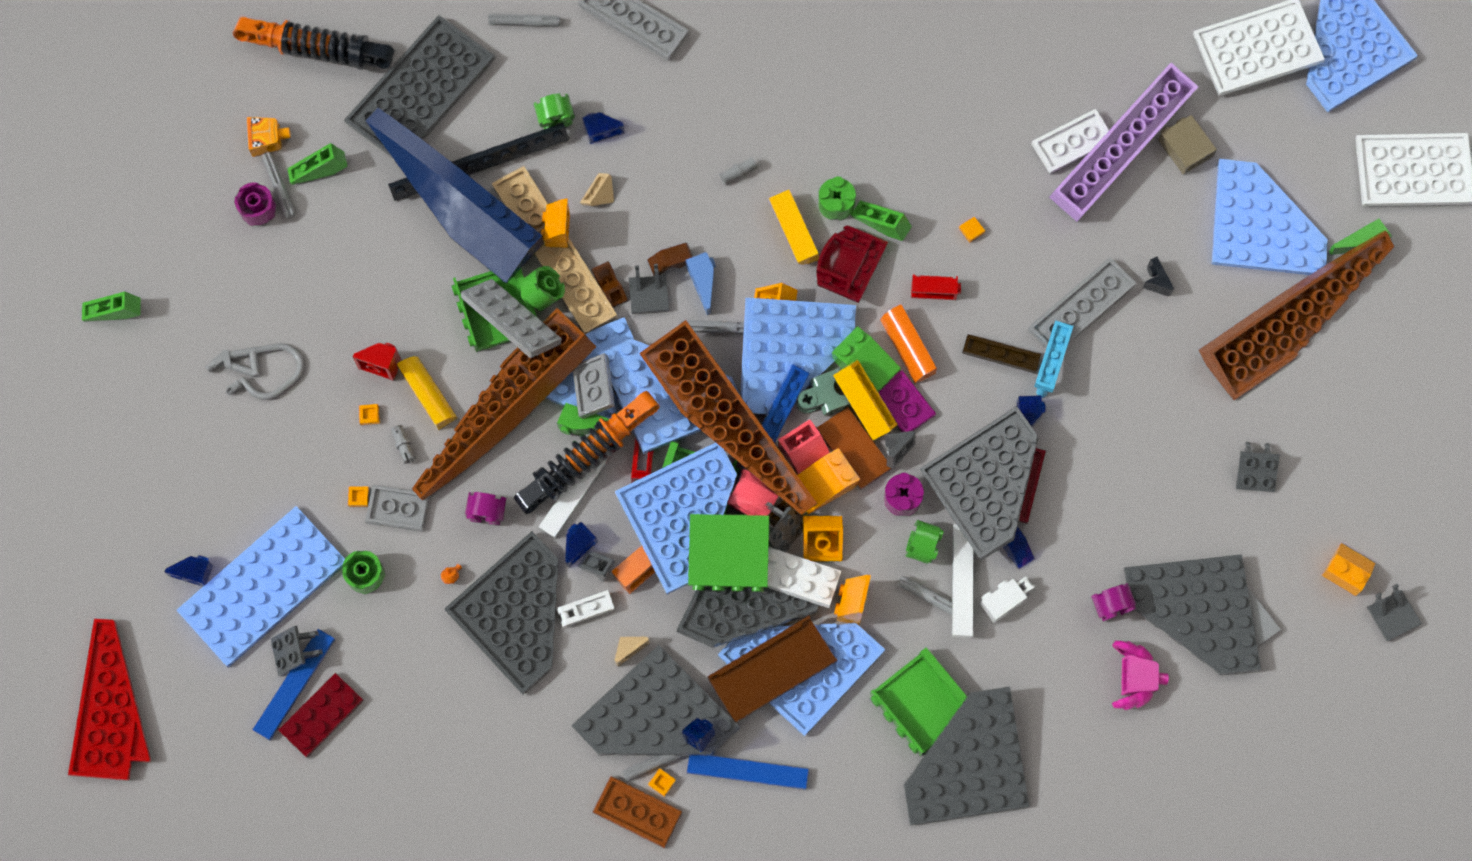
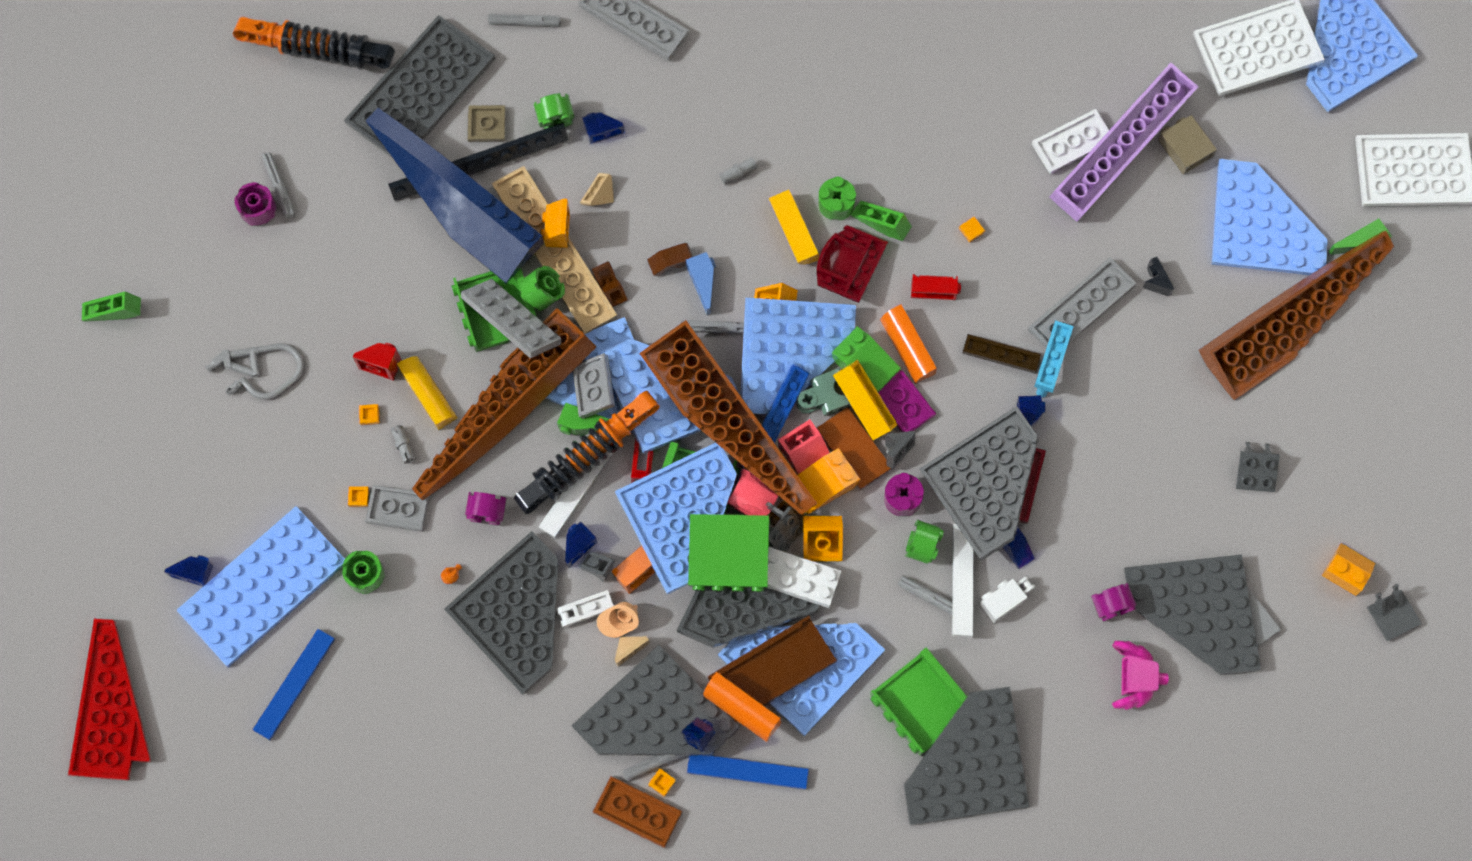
(265, 135): light orange torso -> none
(288, 650): dark grey plate -> none
(319, 164): bright green slope -> none
(320, 715): dark red plate -> none
(486, 123): none -> dark tan tile
(618, 620): none -> light nougat piece
(648, 293): dark grey plate -> none
(741, 707): none -> orange brick
(852, 600): light orange slope -> none

